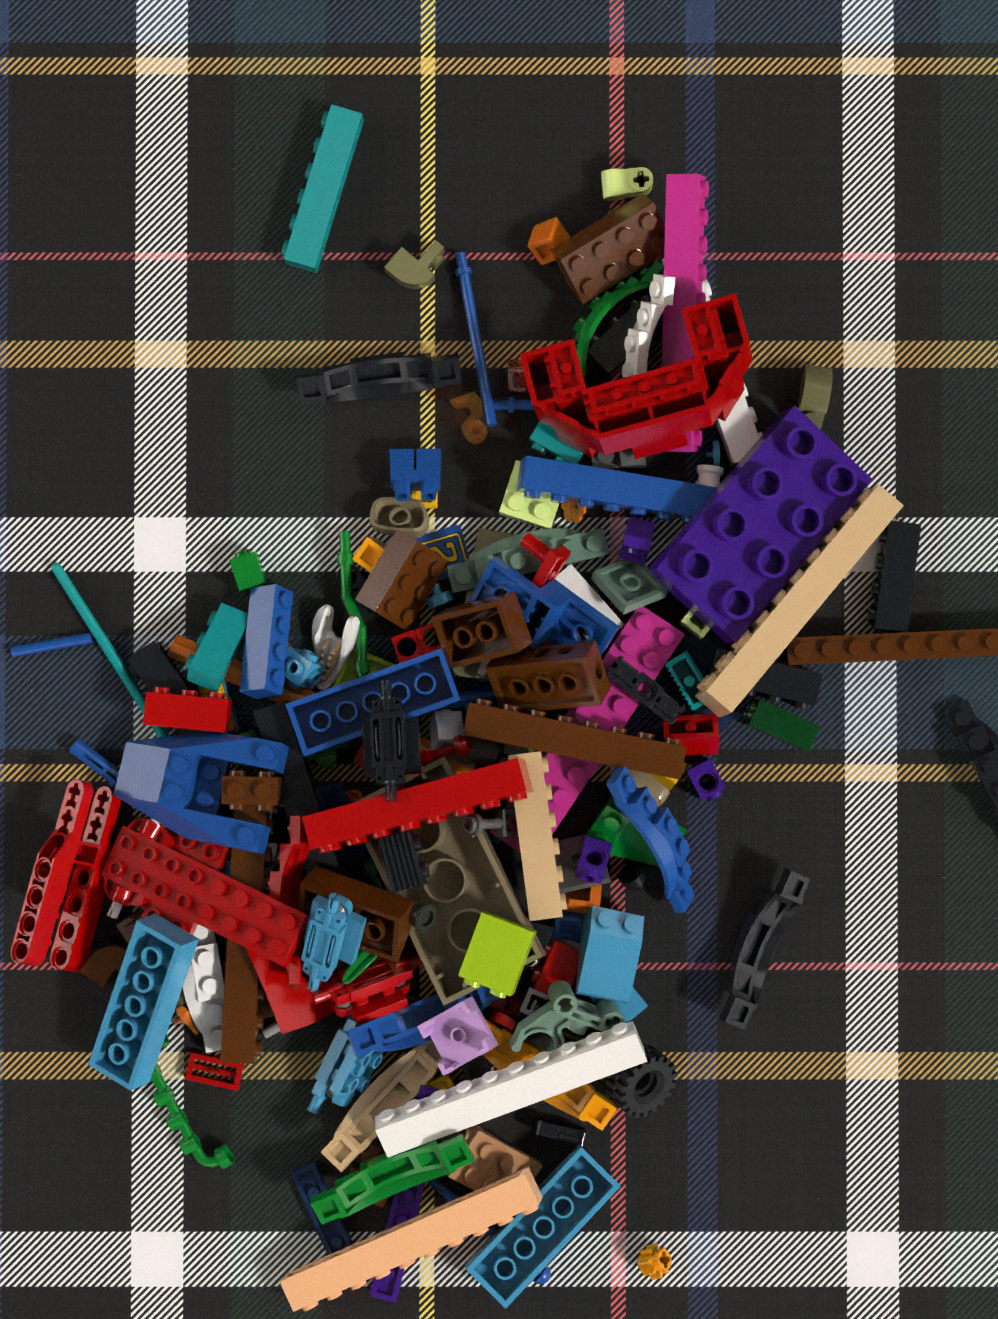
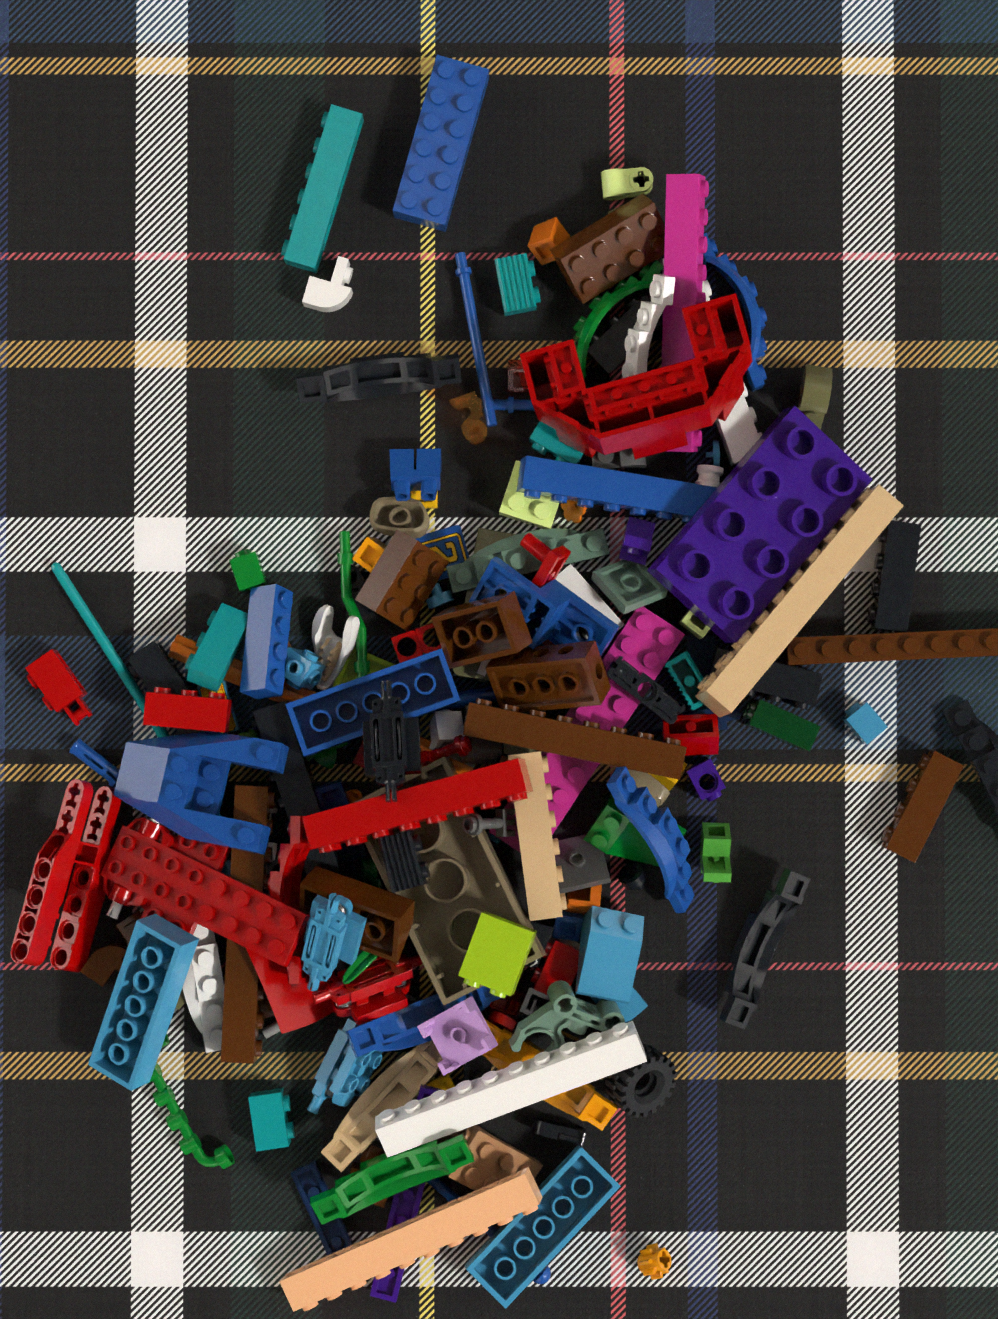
(52, 644): blue bar -> none
(58, 685): none -> red brick
(185, 1017): orange bar -> none
(213, 1081): red tile -> none
(250, 790): reddish brown brick -> none
(270, 1119): none -> teal brick
(332, 295): none -> white brick
(412, 272): olive brick -> none
(423, 916): pearl dark grey tile -> none
(441, 143): none -> blue brick
(516, 284): none -> teal brick
(597, 851): dark purple brick -> none
(715, 852): none -> bright green brick
(754, 315): none -> blue piece
(864, 722): none -> dark azure brick
(921, 806): none -> reddish brown brick

